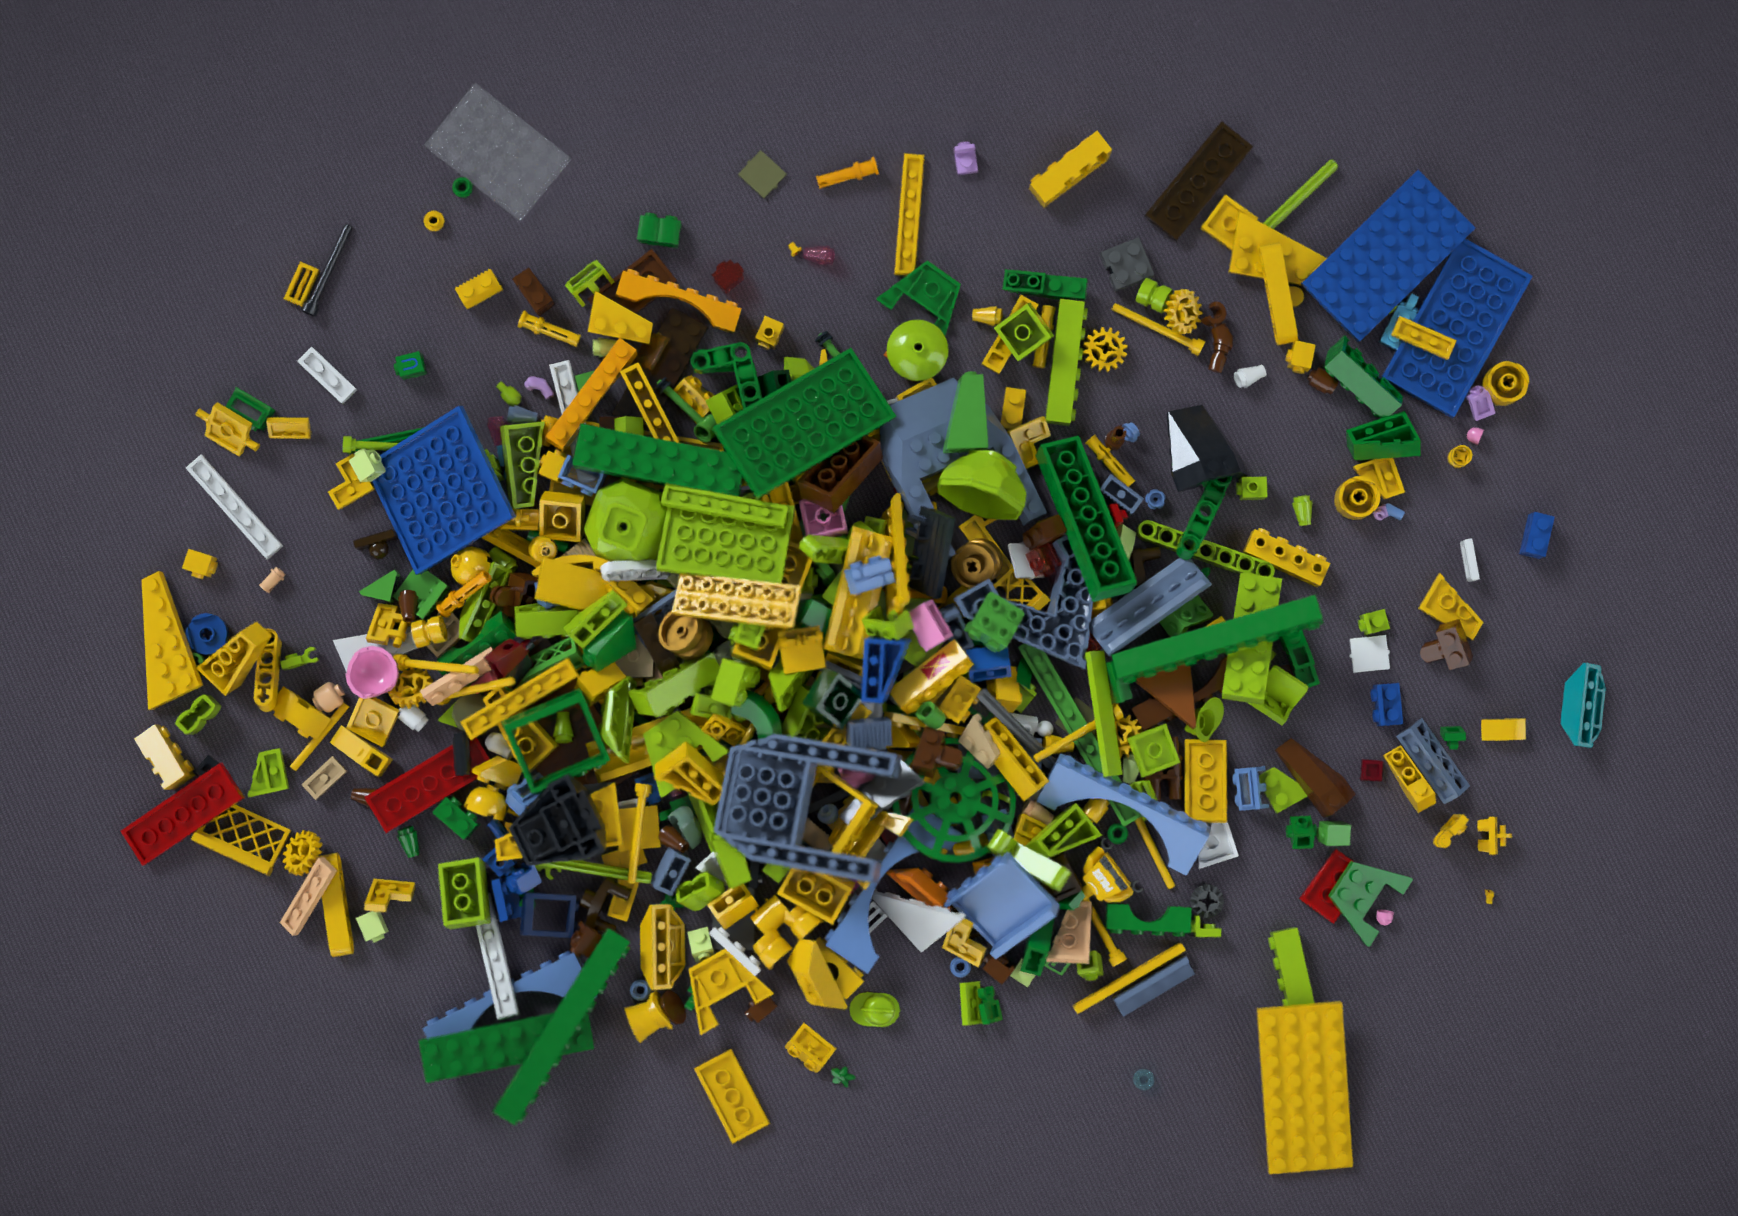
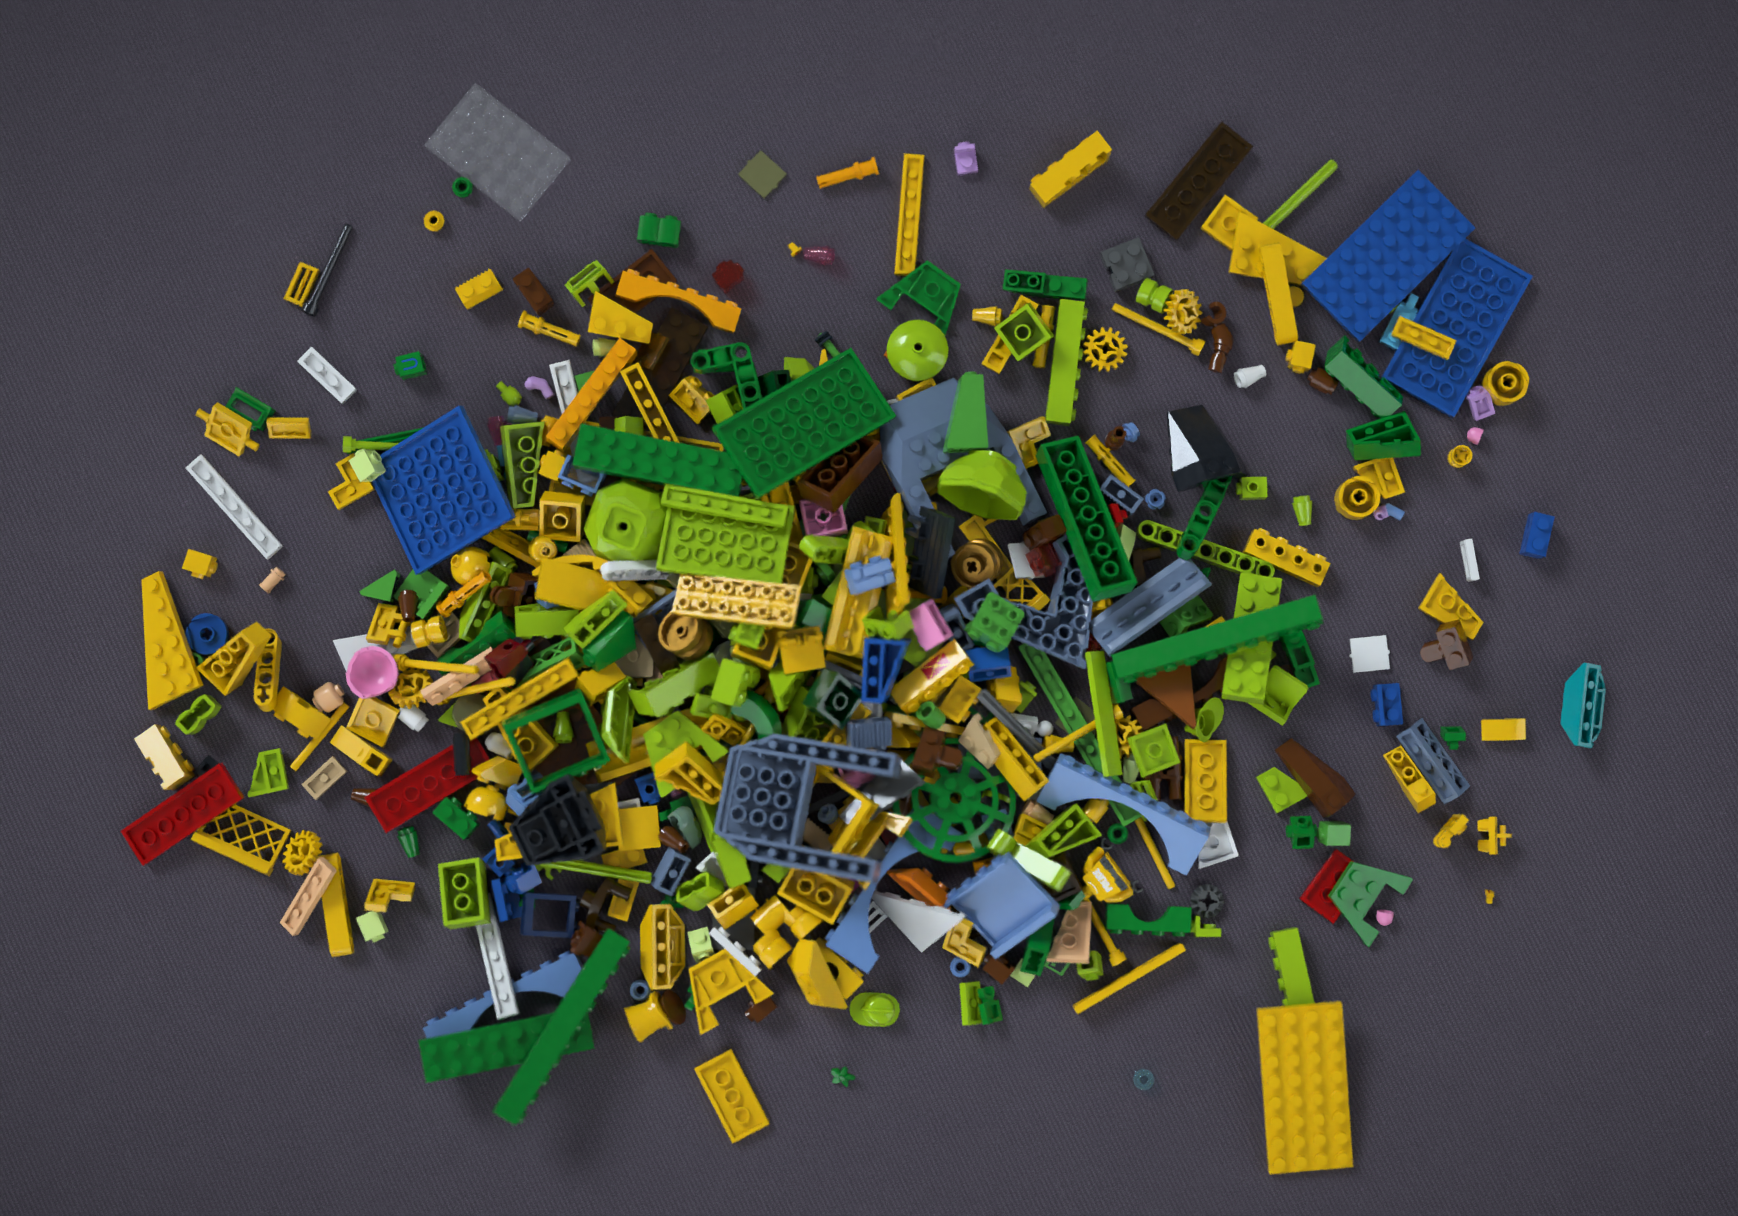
(294, 661): lime plate -> none
(376, 543): dark brown tile -> none
(642, 792): yellow piece -> none
(704, 426): bright green piece -> none
(769, 333): yellow brick -> none
(810, 1048): yellow bracket -> none
(1013, 408): yellow plate -> none
(1024, 673): green sticker -> none
(1153, 985): sand blue fence -> none
(1248, 788): medium blue window -> none
(1371, 770): dark red tile -> none
(1373, 622): lime bracket -> none

